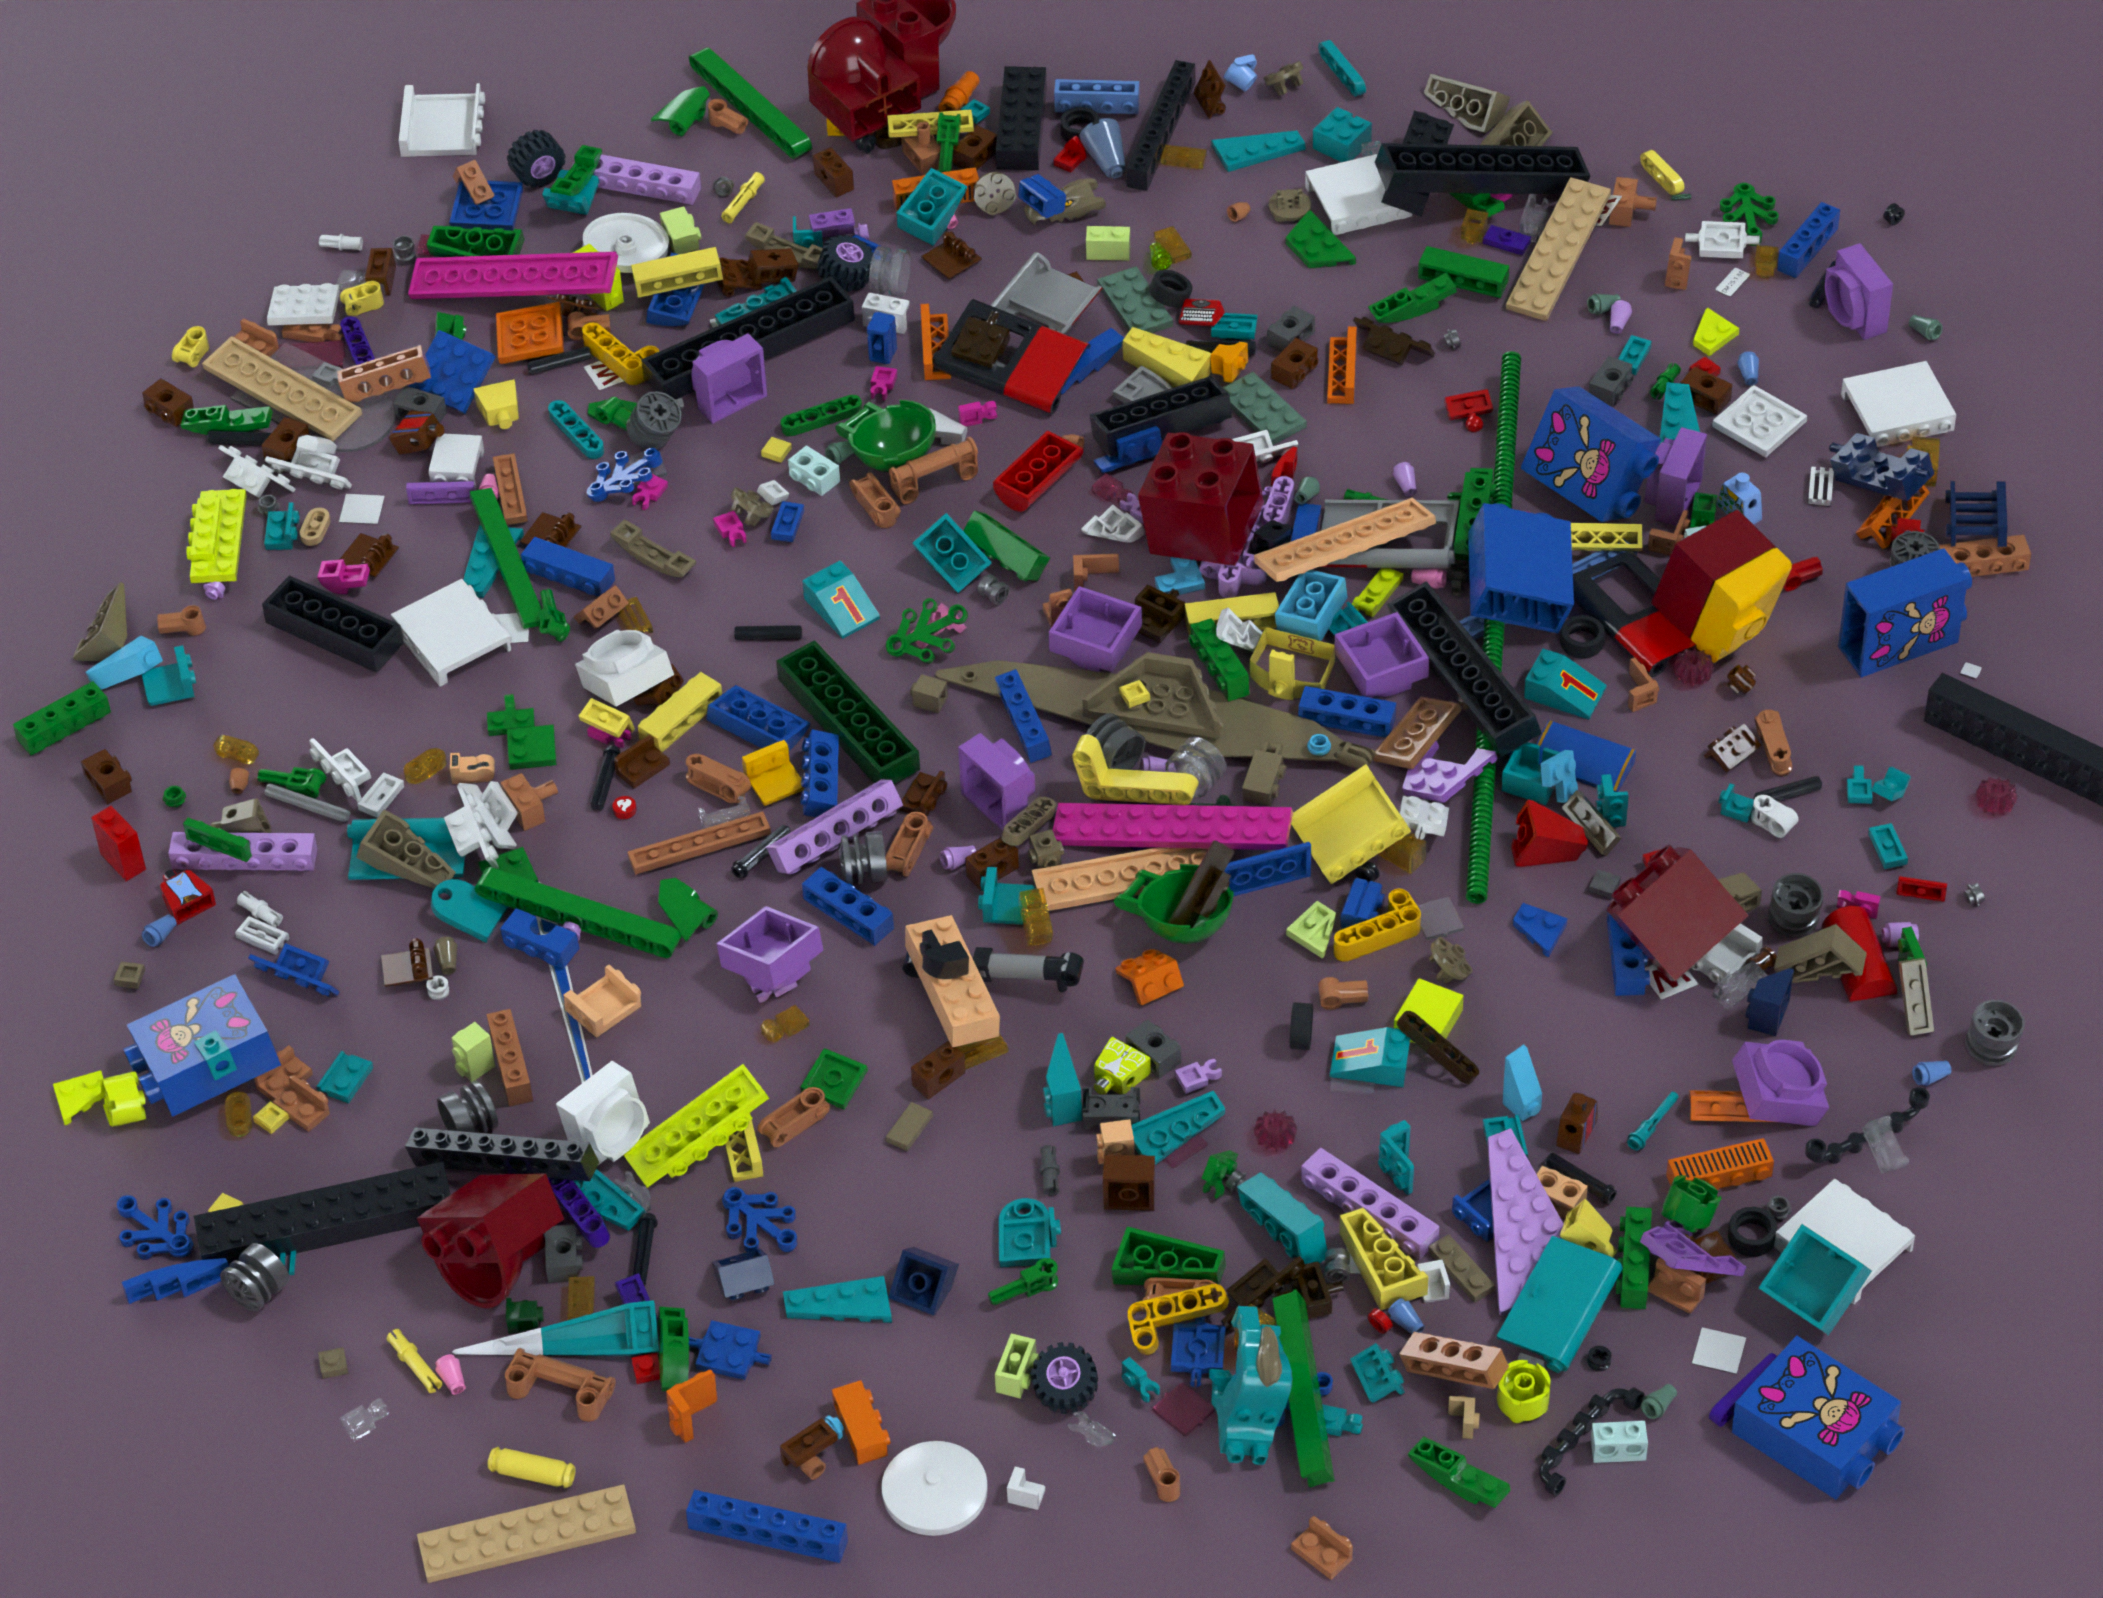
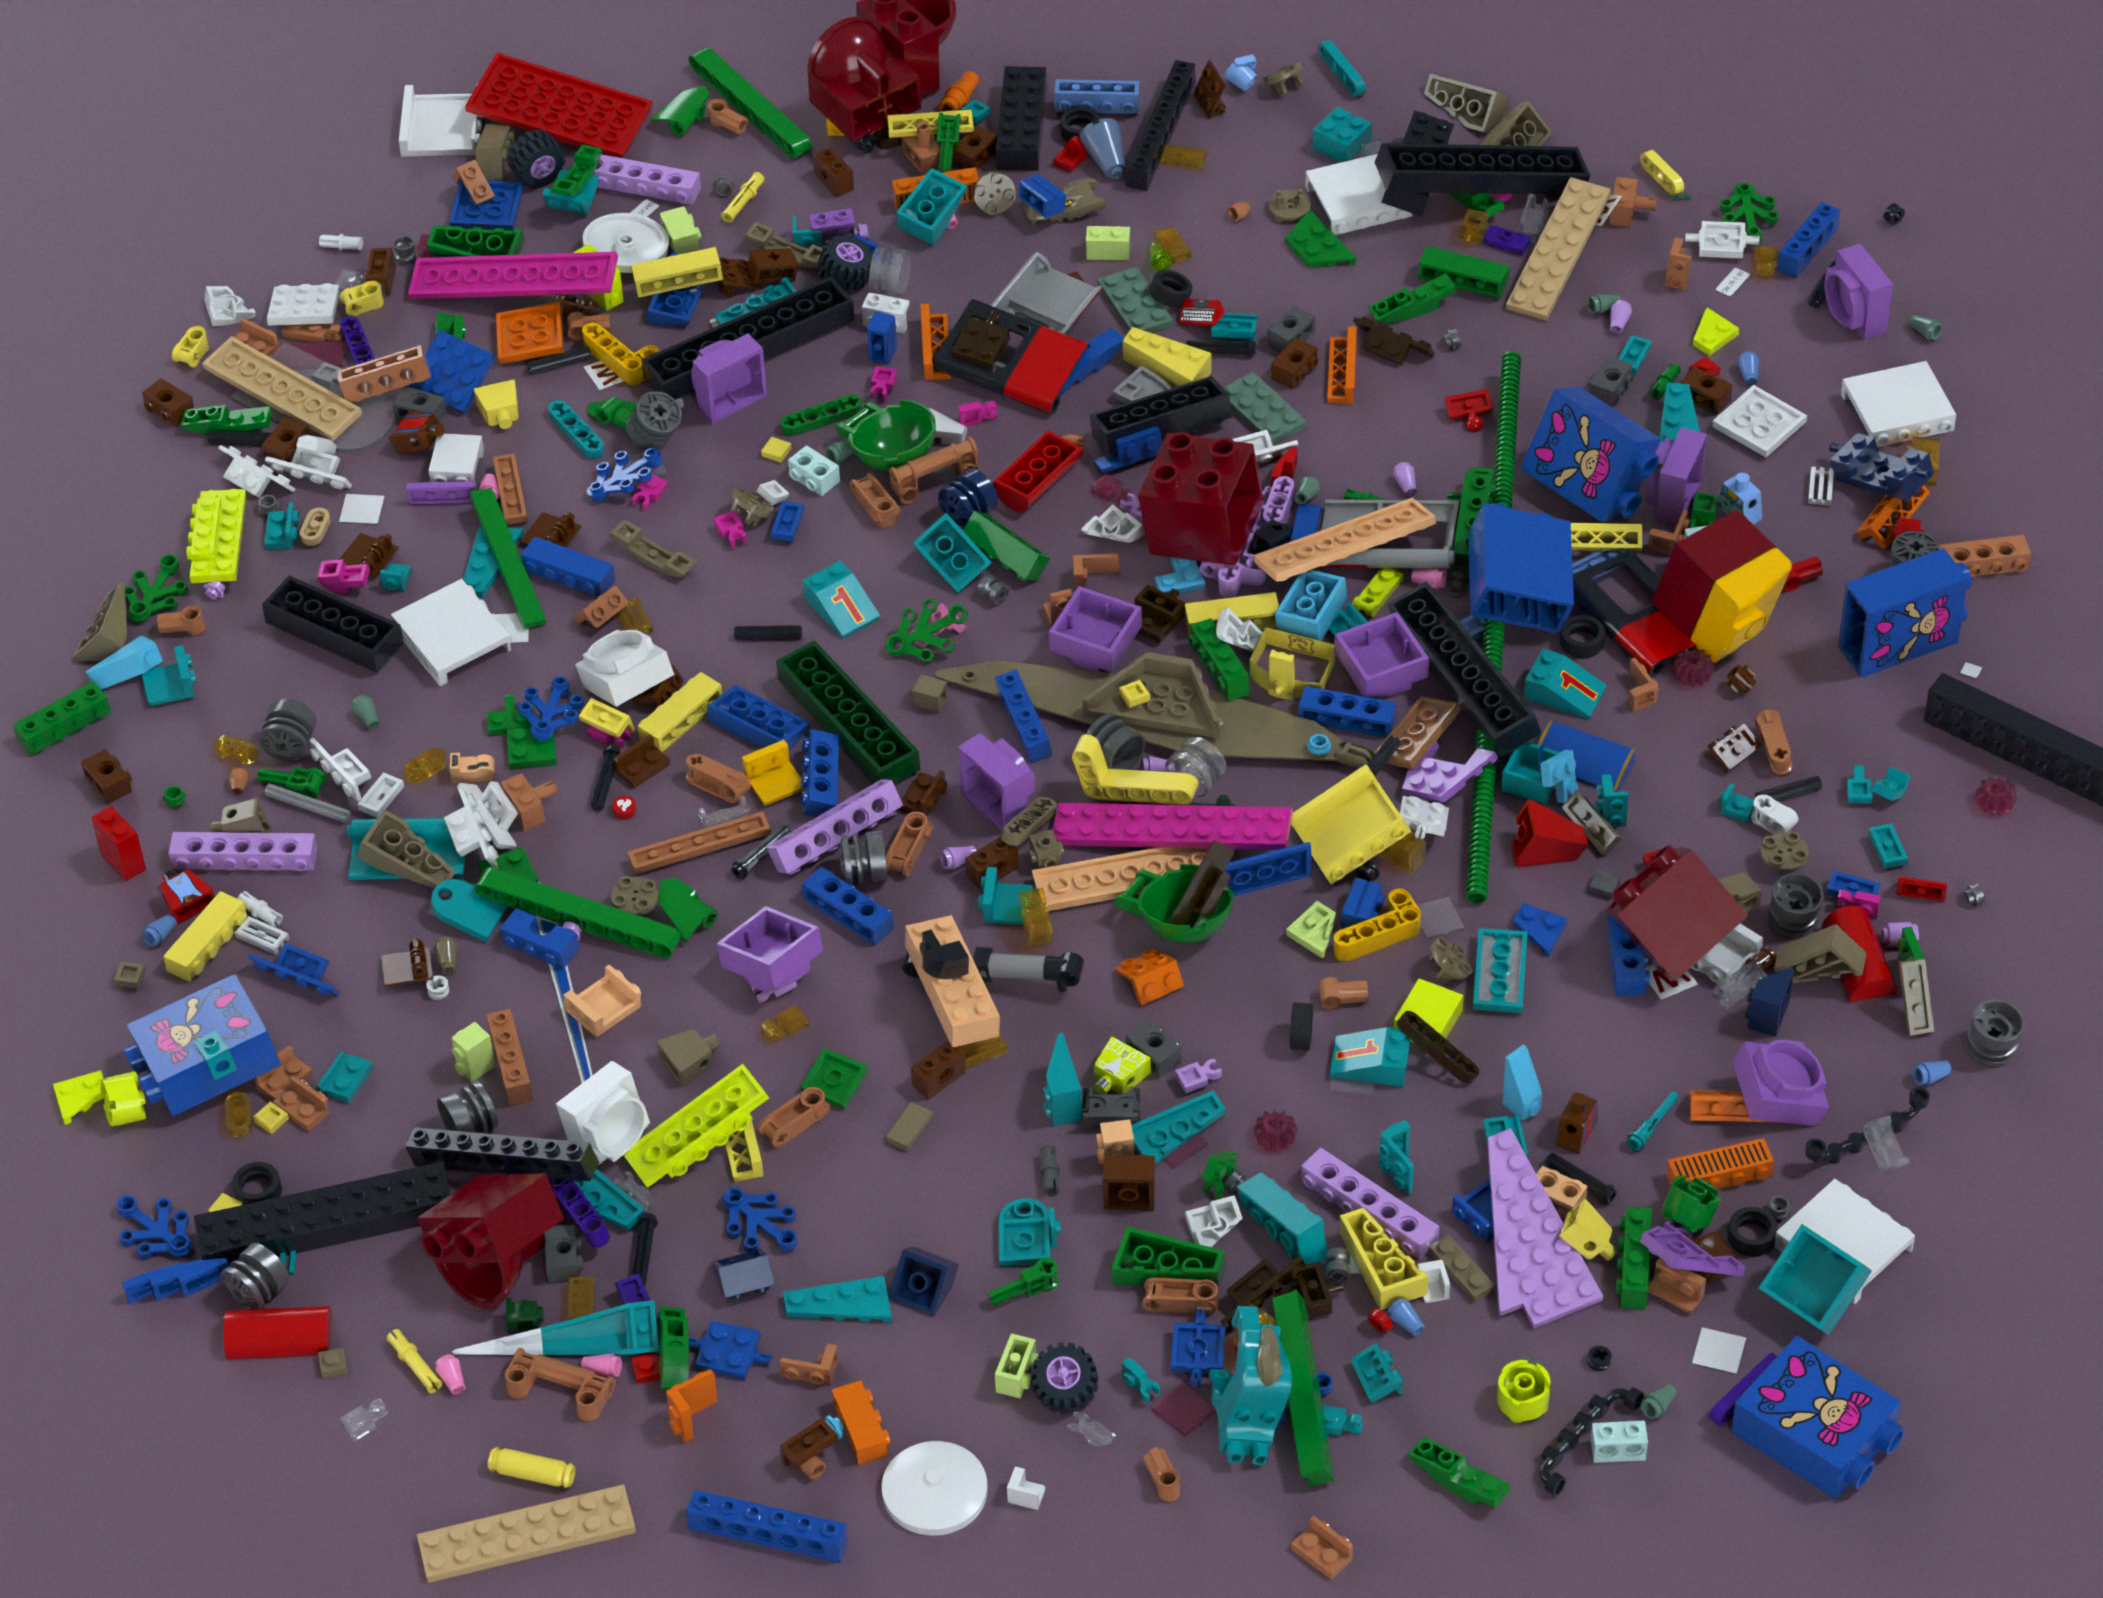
(142, 610): none -> green plant
(205, 936): none -> light yellow brick
(217, 839): green plate -> none
(225, 307): none -> white slope
(253, 1171): none -> black tyre
(277, 1332): none -> red brick
(287, 730): none -> dark grey wheel
(365, 709): none -> sand green cone
(395, 577): none -> teal bracket
(493, 151): none -> dark tan wedge
(543, 729): none -> blue plant
(551, 620): green connector -> none
(559, 104): none -> red plate
(603, 1365): none -> bright pink cone
(640, 890): none -> dark tan plate
(645, 208): none -> white sticker
(687, 1054): none -> dark tan torso
(816, 1373): none -> nougat bracket
(951, 256): reddish brown hinge -> none
(967, 494): none -> dark blue wheel
(1178, 1313): yellow beam -> none
(1213, 1221): none -> white slope
(1229, 360): light orange brick -> none
(1254, 149): teal wing -> none
(1264, 775): dark tan brick -> none
(1384, 754): none -> black axle
(1454, 1360): nougat brick -> none
(1465, 1407): tan bracket -> none
(1500, 970): none -> teal piece
(1560, 1302): teal door -> none
(1783, 843): none -> dark tan plate
(1852, 884): none -> blue plate
(1997, 507): dark blue fence -> none

